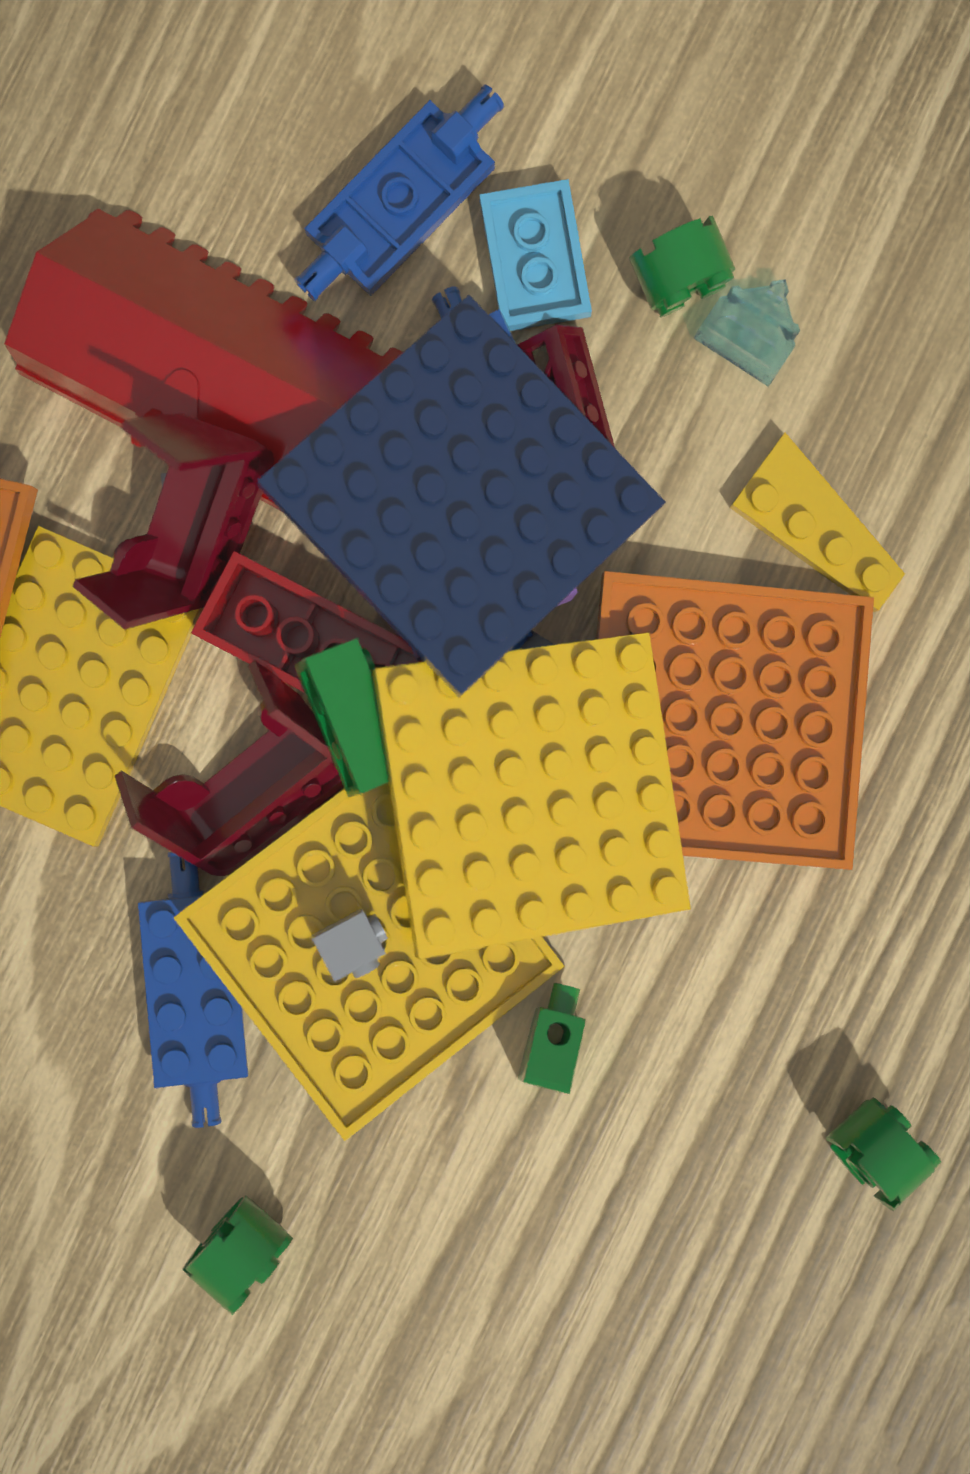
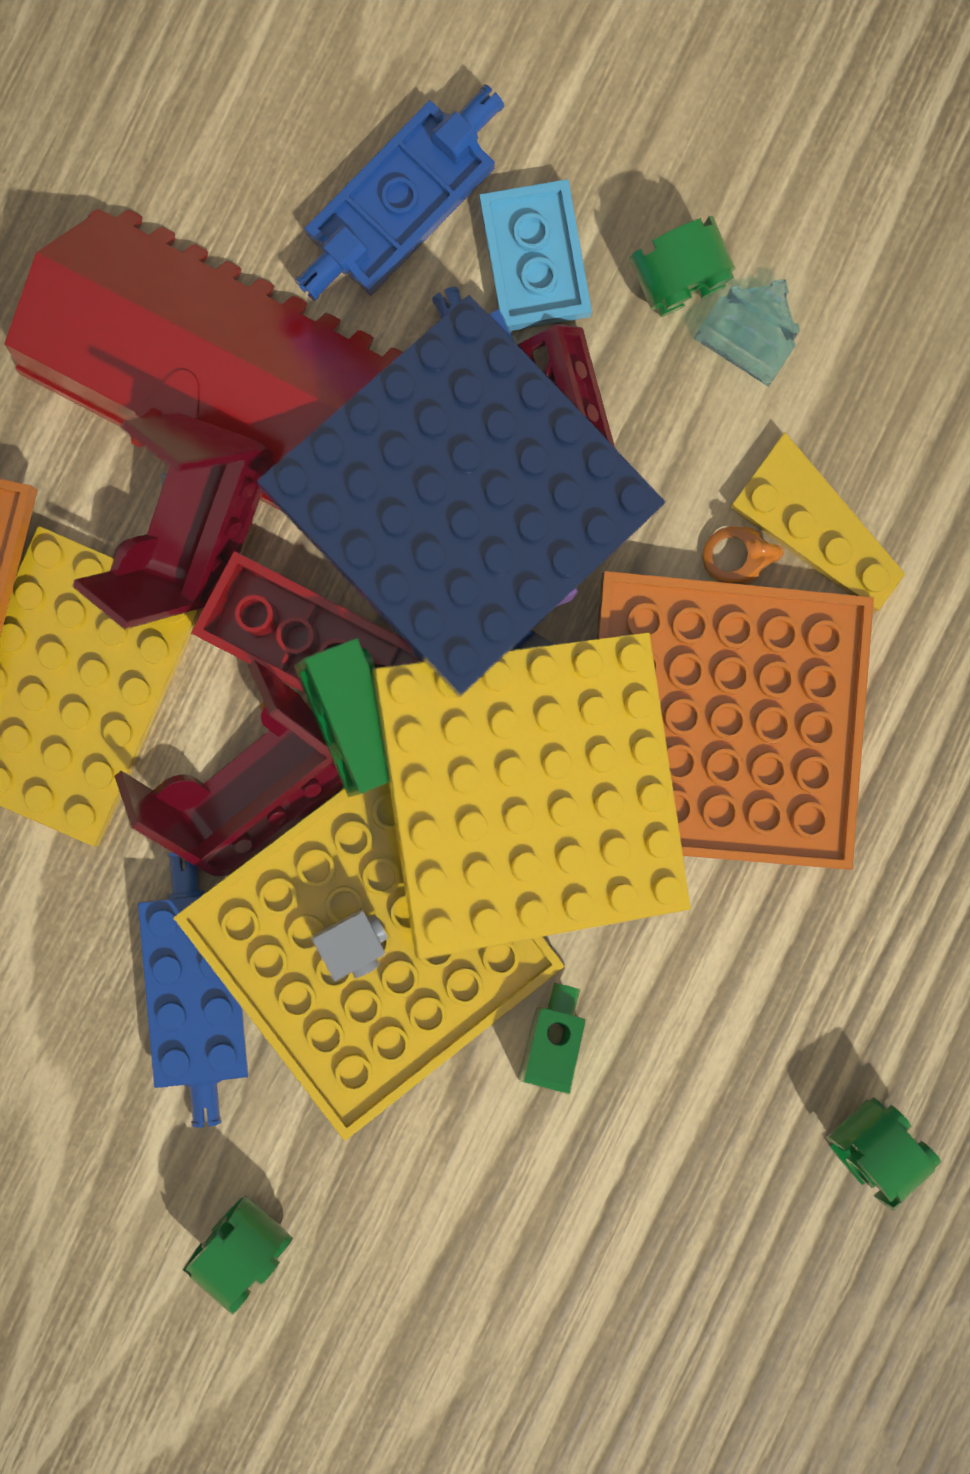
(759, 555): none -> orange piece

